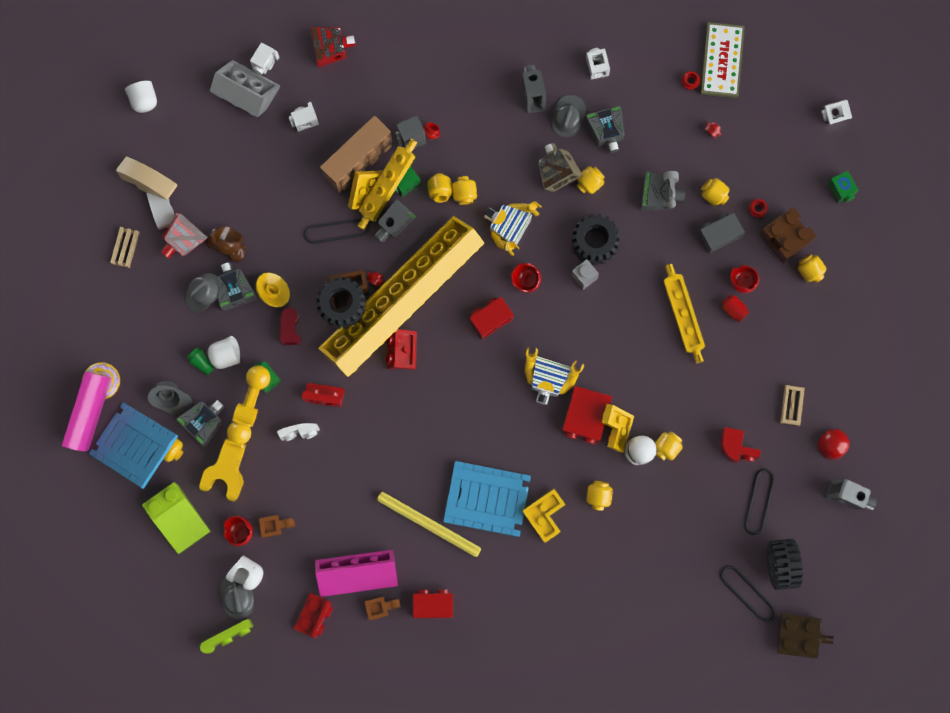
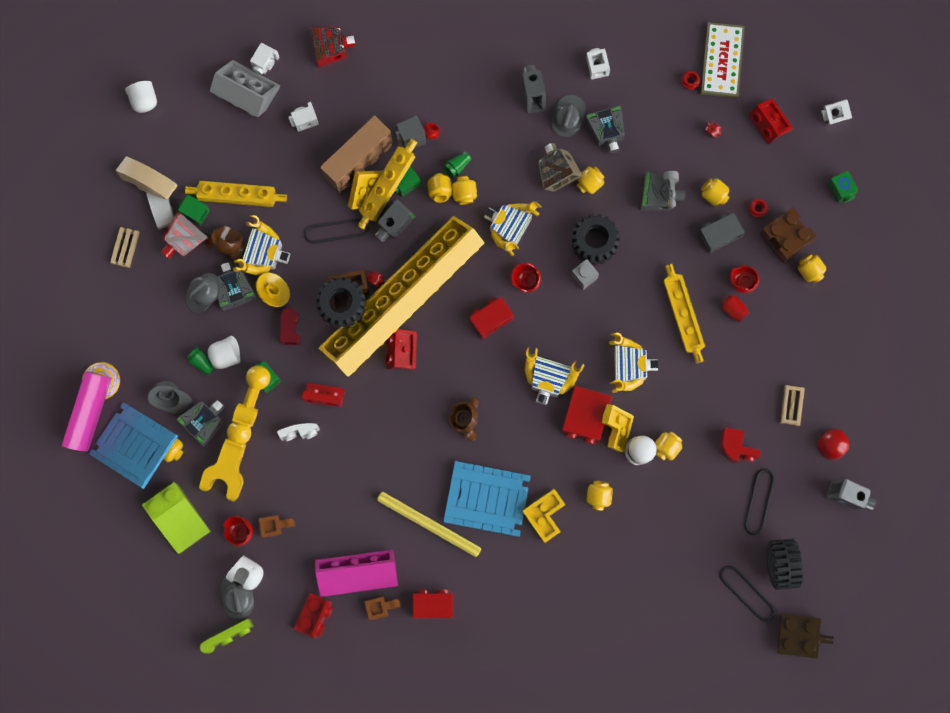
(193, 209): none -> green brick
(236, 193): none -> yellow plate
(262, 250): none -> torso
(455, 165): none -> green cone
(468, 410): none -> reddish brown hair
(630, 364): none -> torso
(770, 120): none -> red bracket

